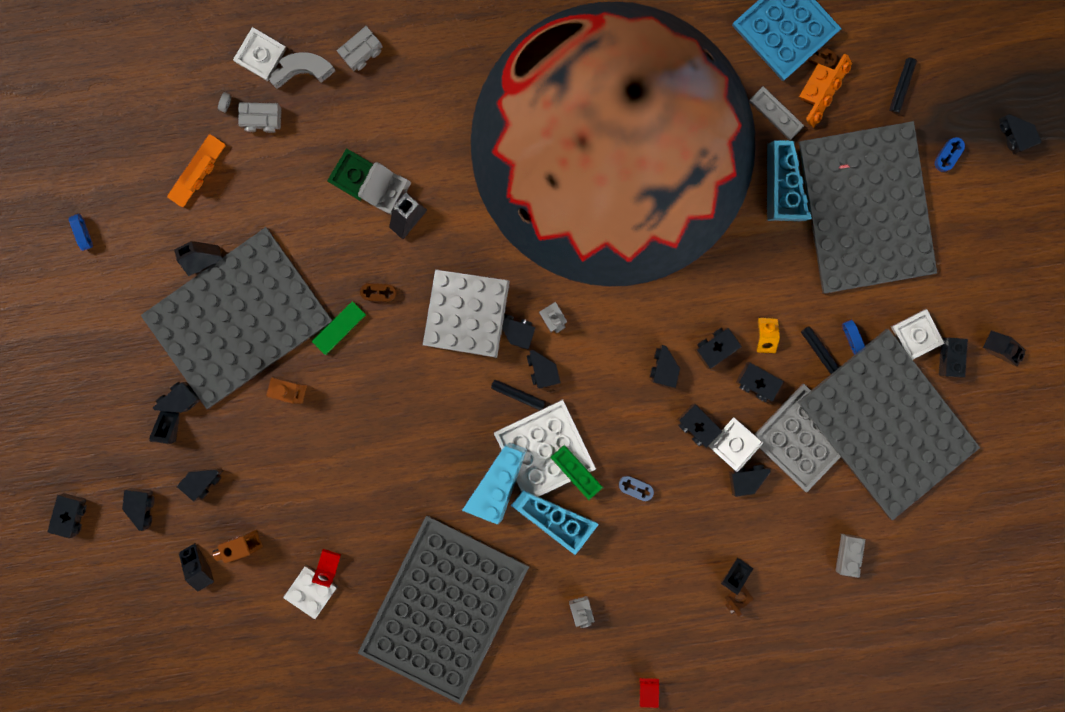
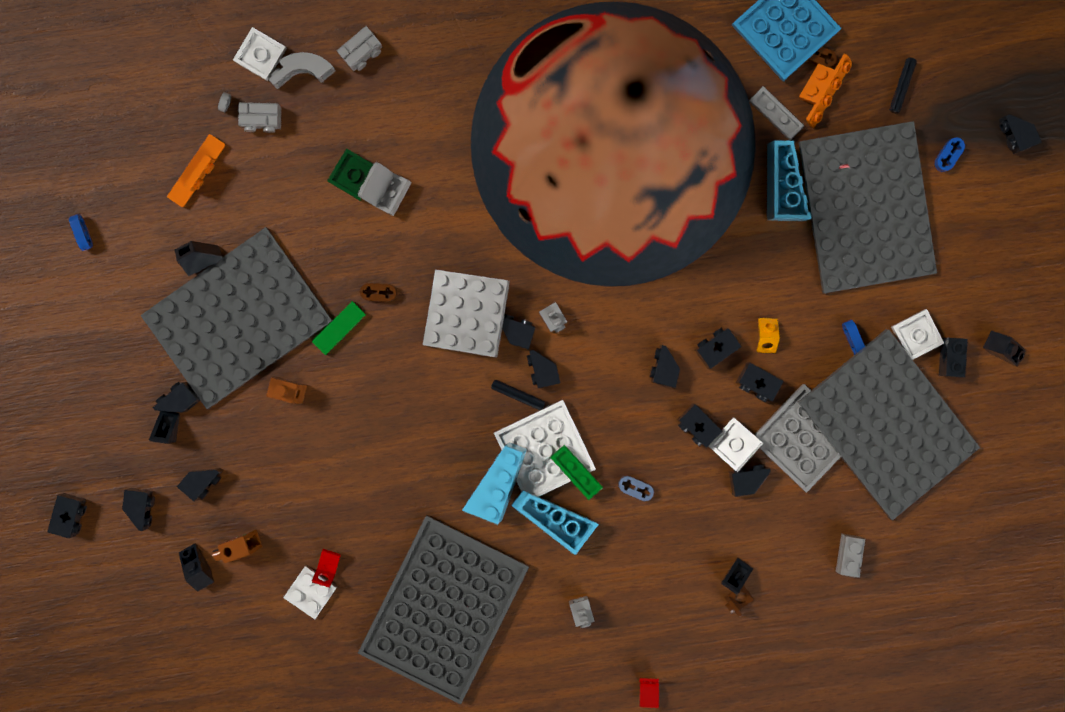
(406, 215): black slope -> none
(819, 349): black axle -> none

